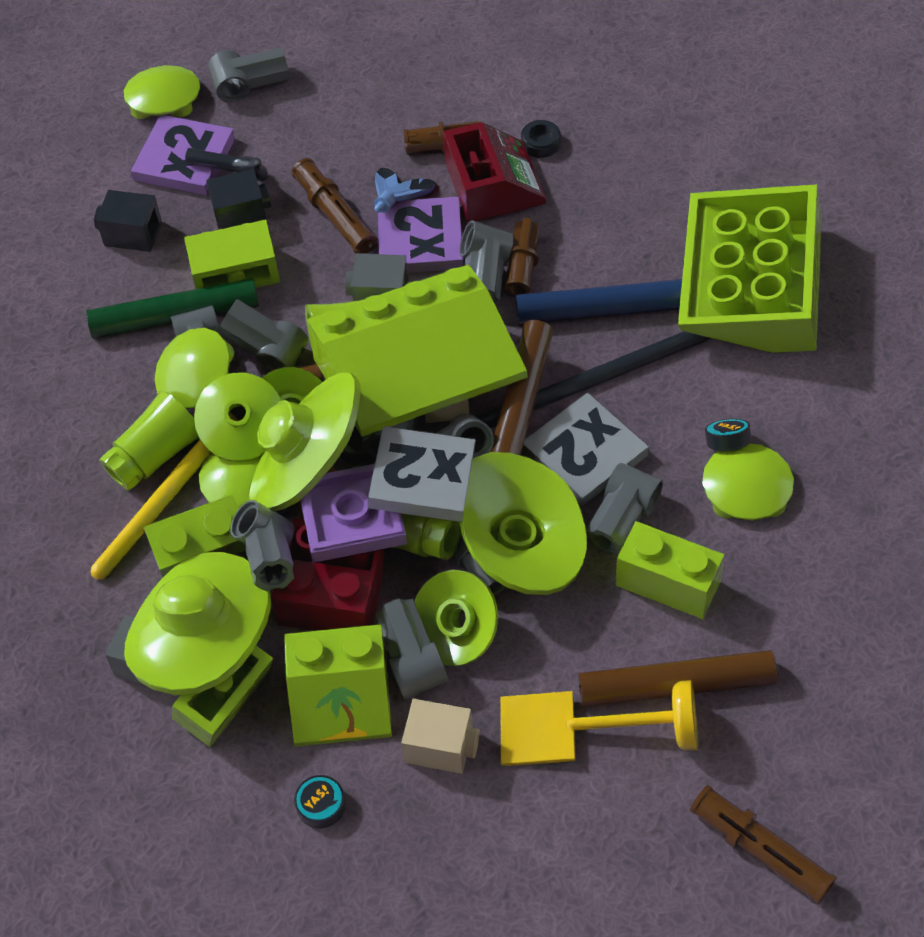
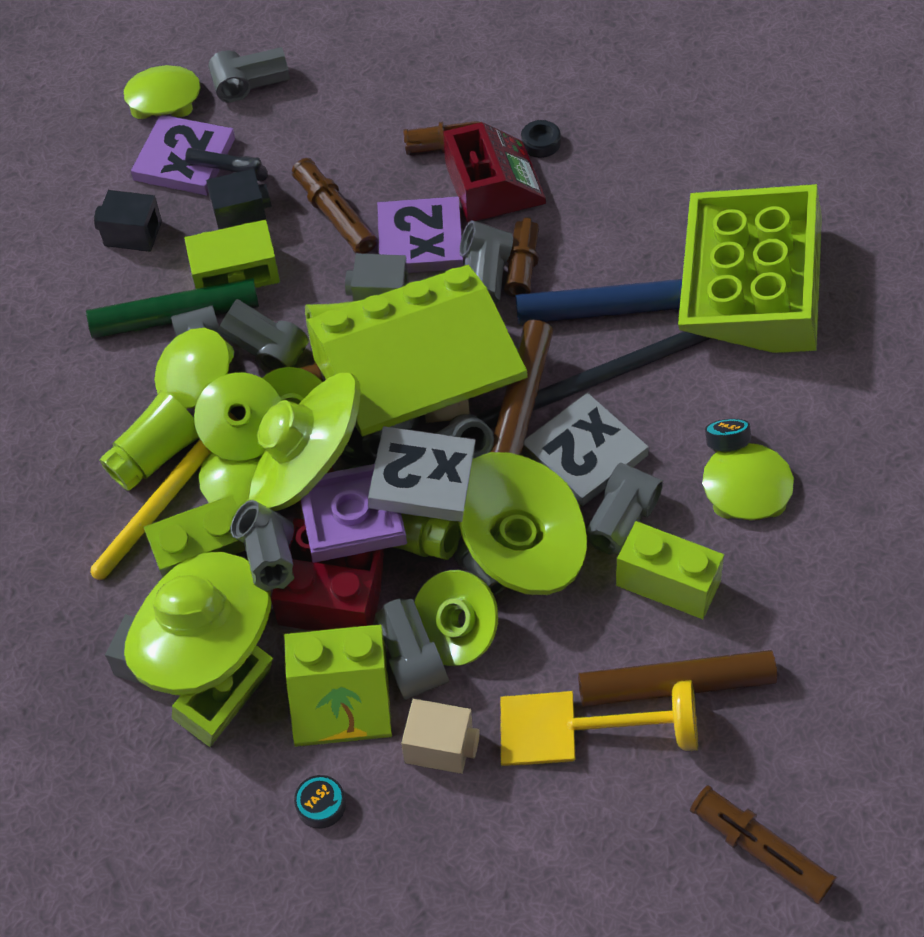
(390, 191): medium blue piece -> none

